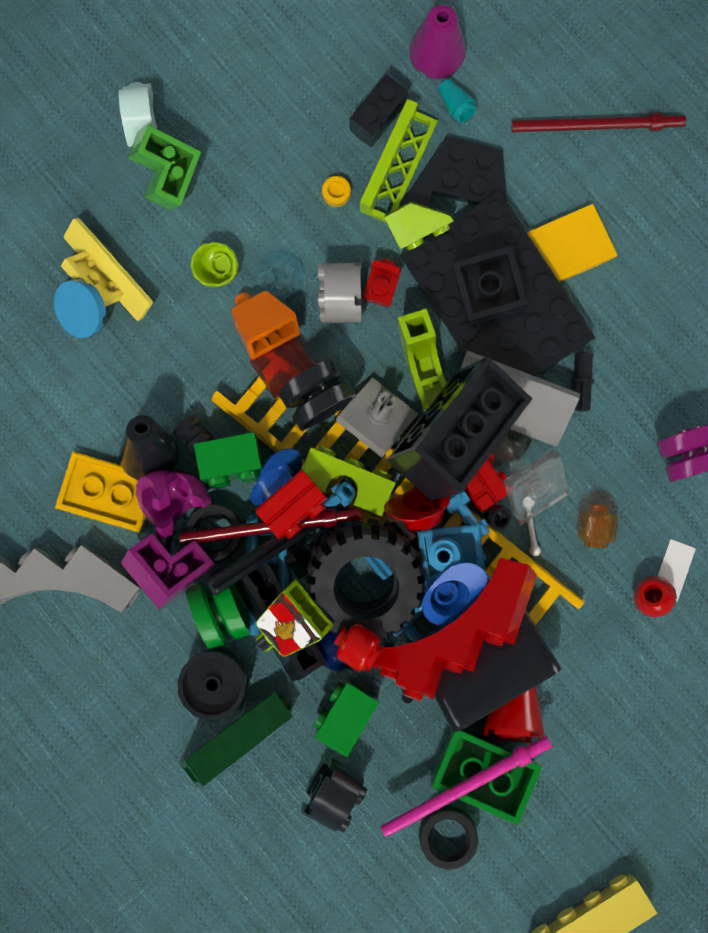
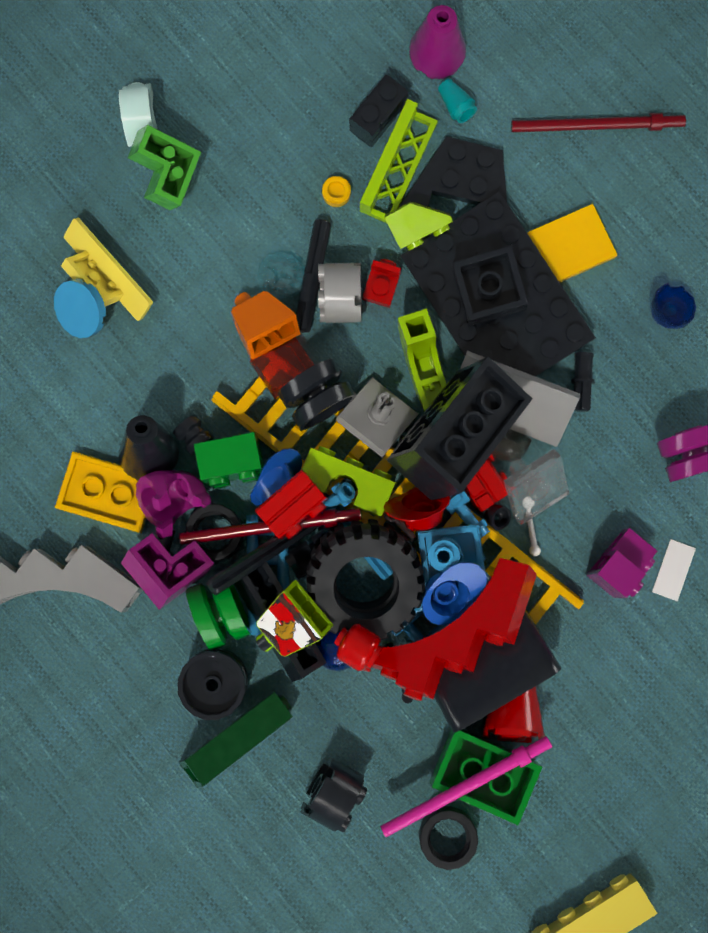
(214, 264): lime hair -> none
(310, 280): none -> black axle
(346, 717): green brick -> none
(597, 526): clear orange head -> none
(623, 565): none -> magenta brick
(655, 596): red piece -> none
(672, 307): none -> clear blue hair

